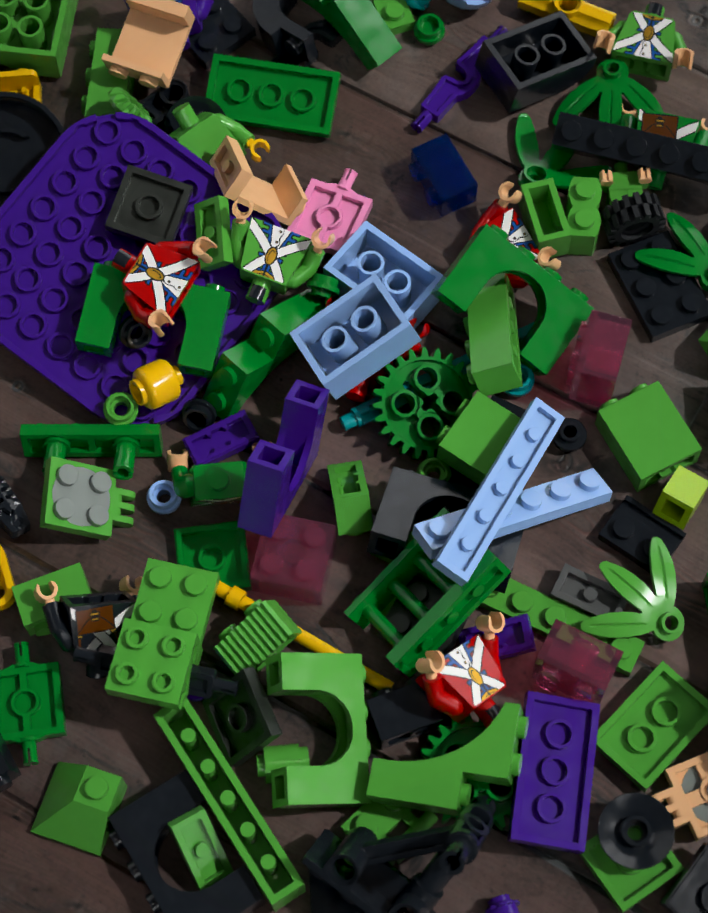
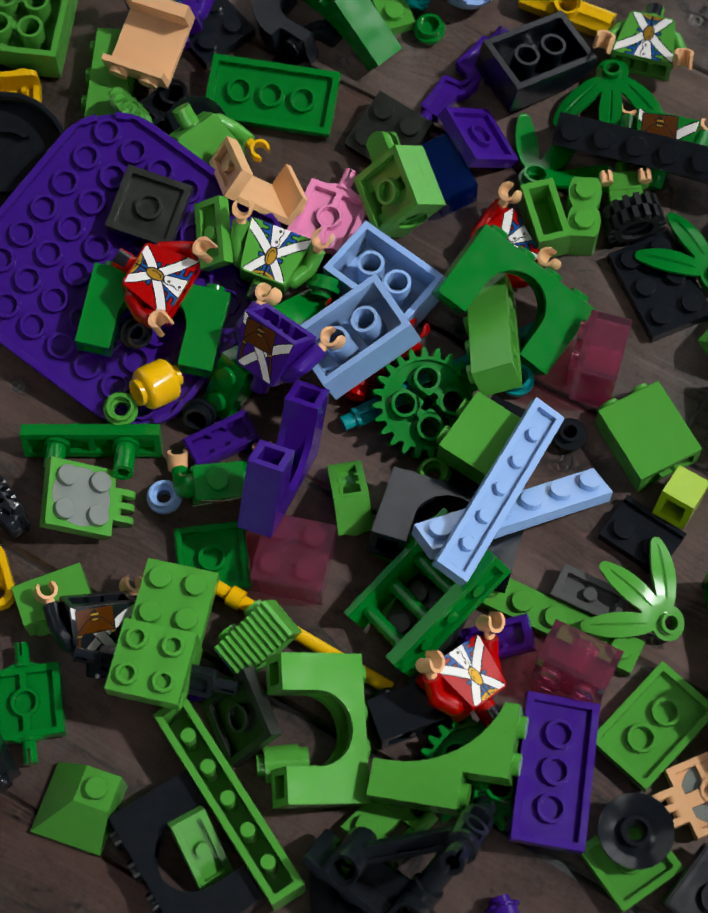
(276, 346): none -> torso
(388, 116): none -> pearl dark grey plate
(398, 185): none -> bright green brick
(477, 137): none -> dark purple plate

